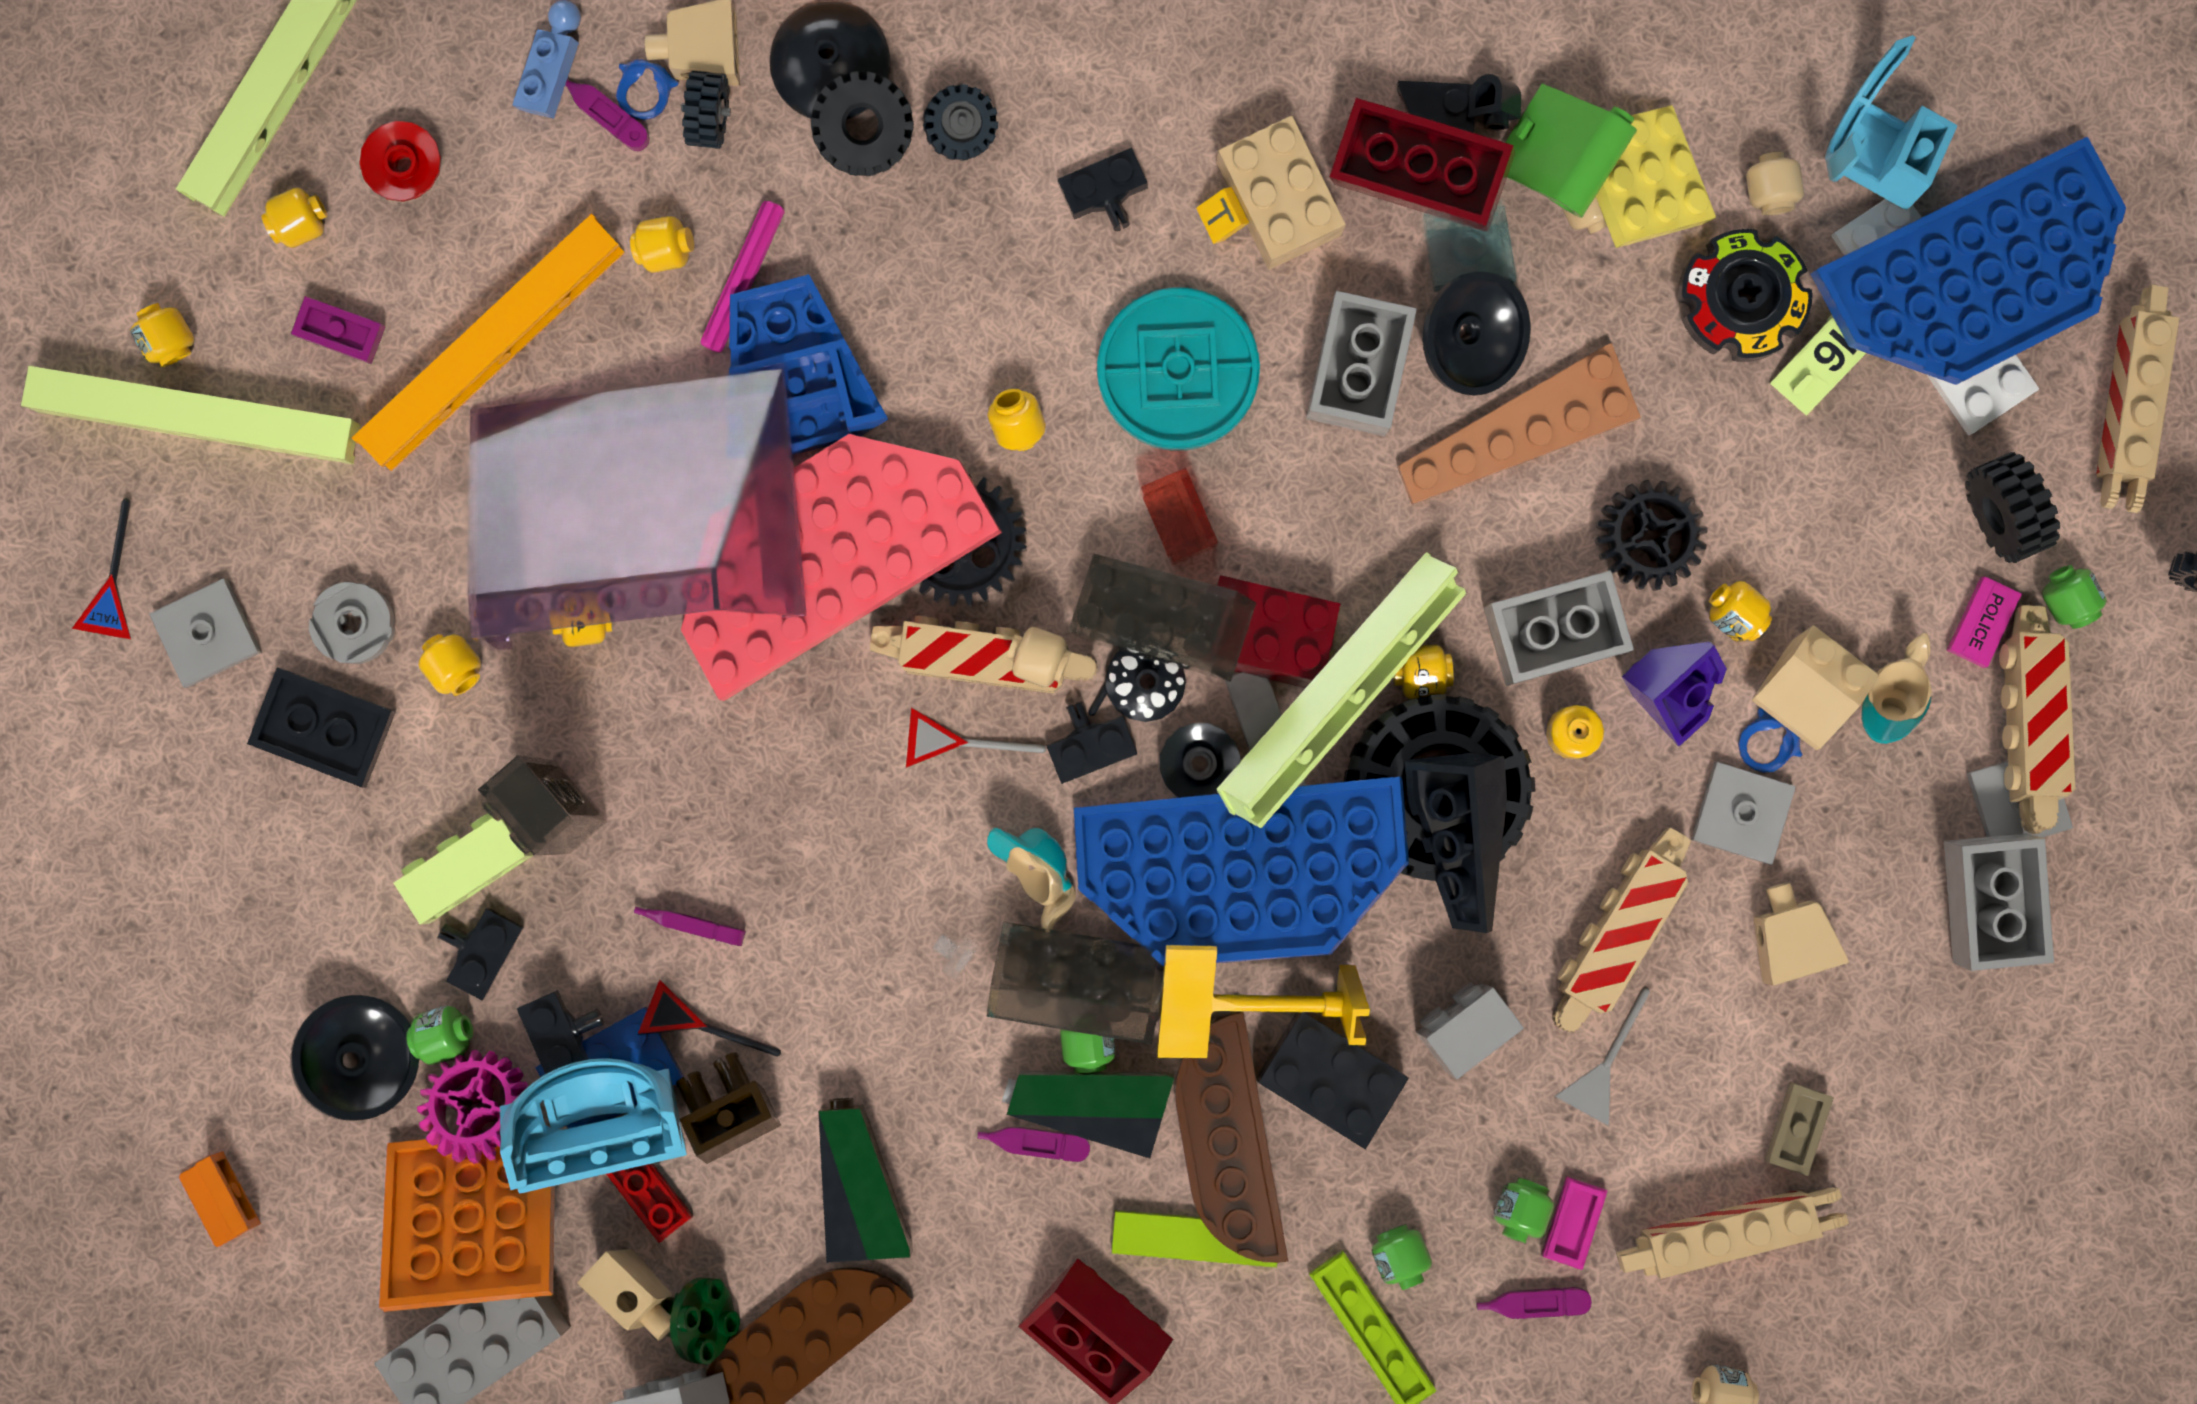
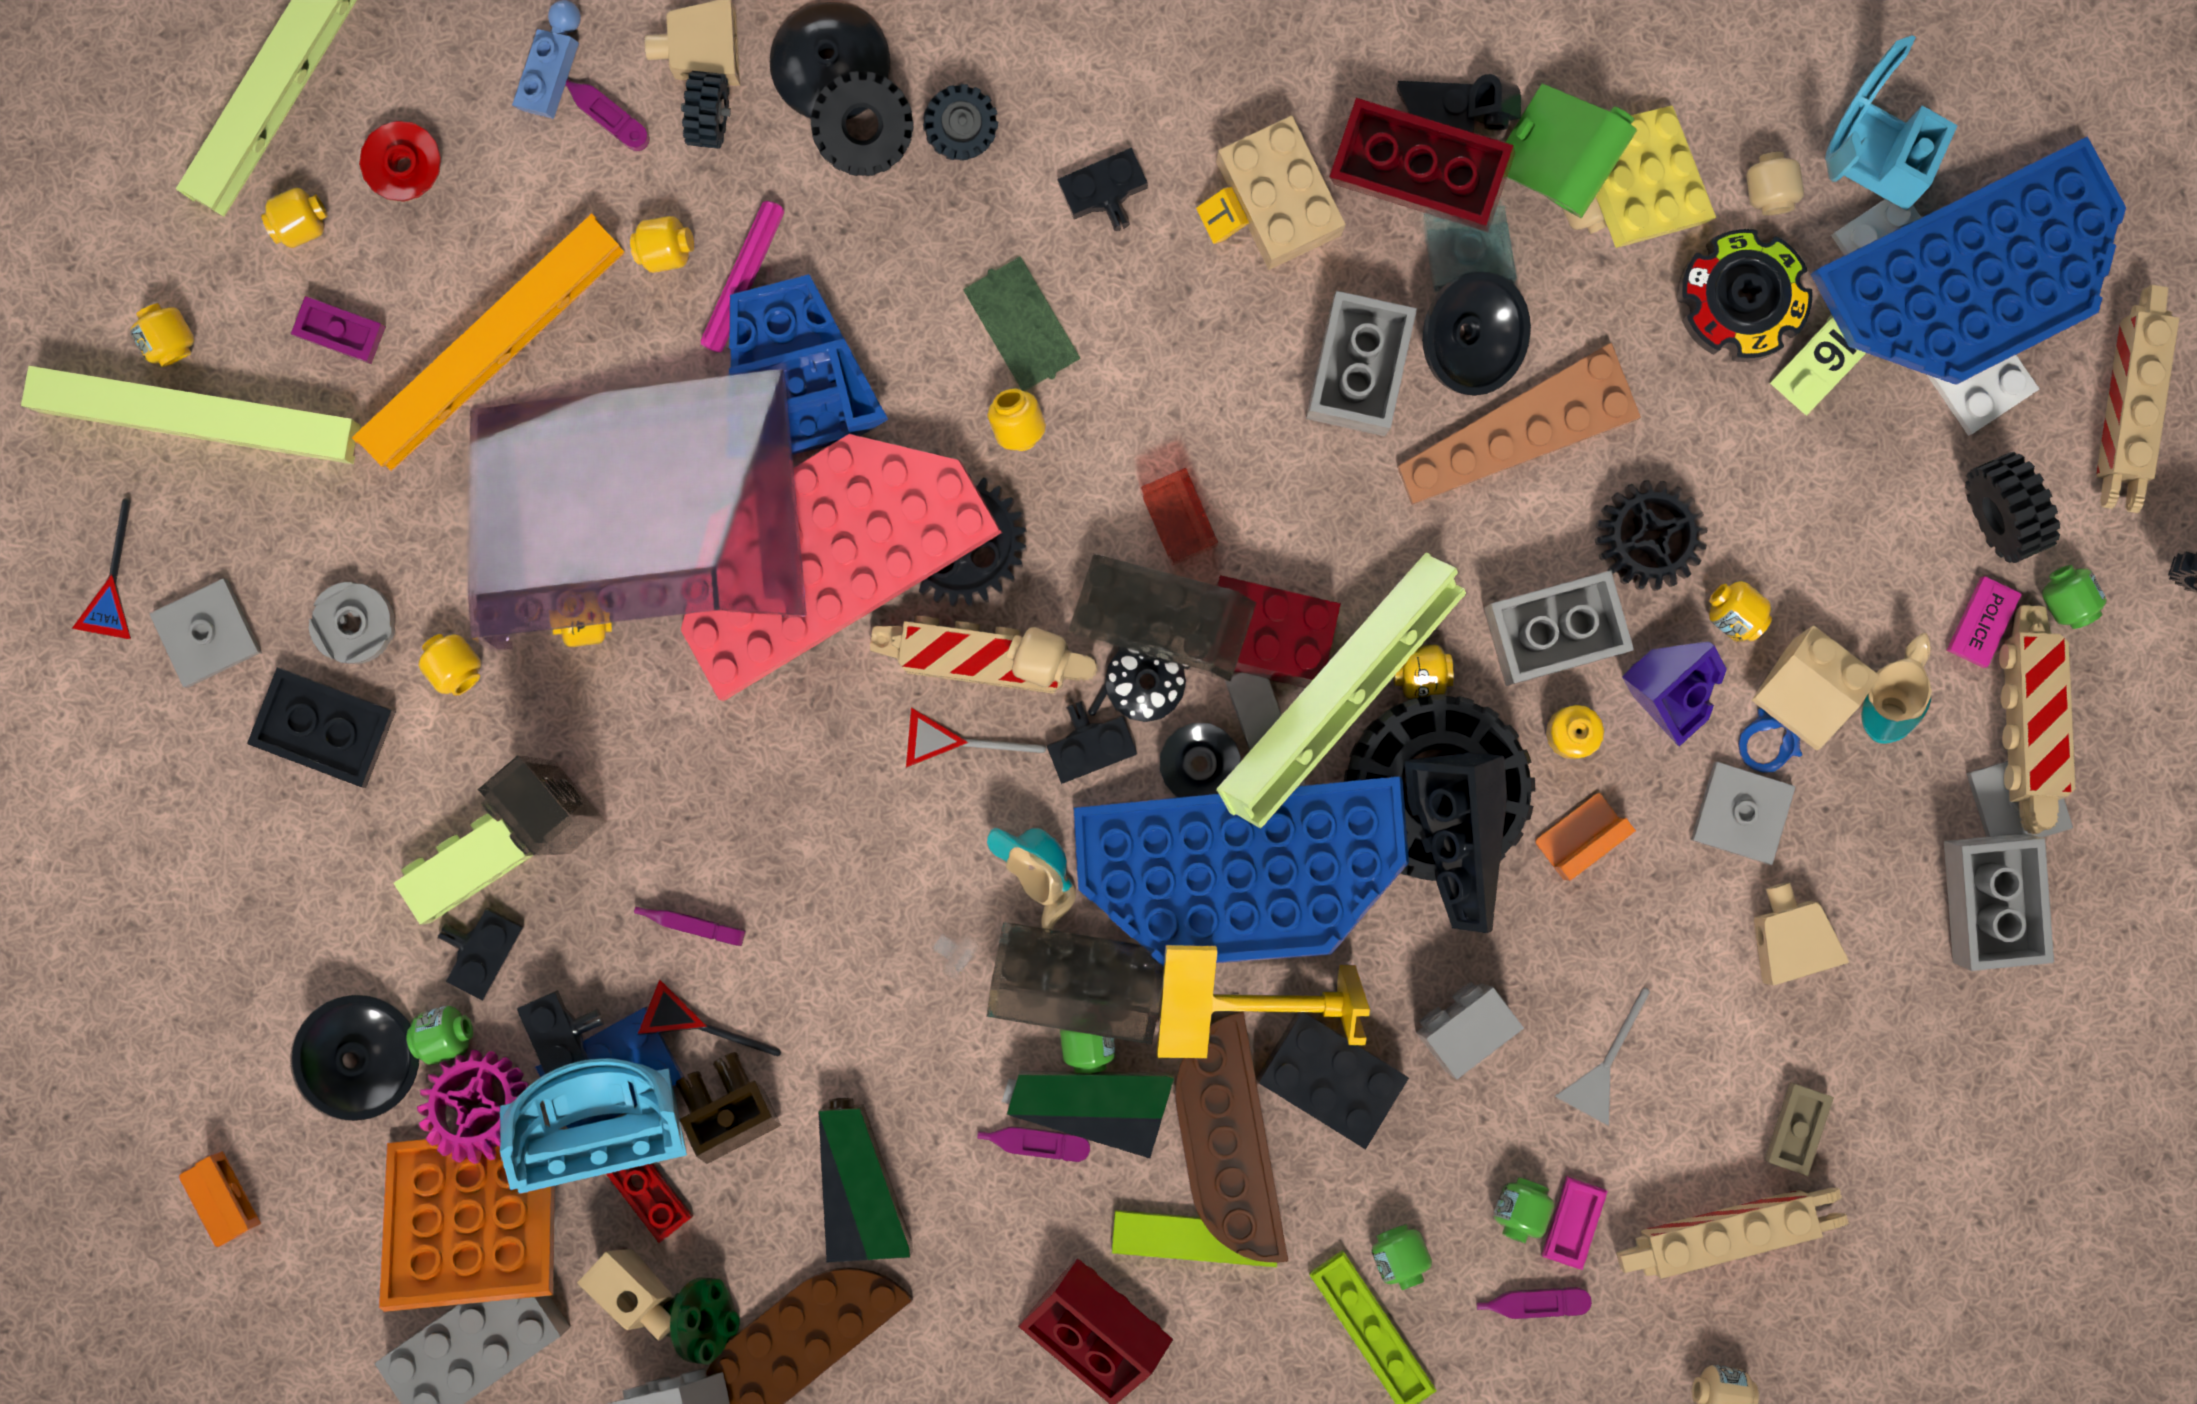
(631, 74): blue piece -> none
(1021, 324): none -> clear green piece
(1178, 369): teal plate -> none
(1583, 837): none -> orange panel
(1624, 930): tan hinge -> none

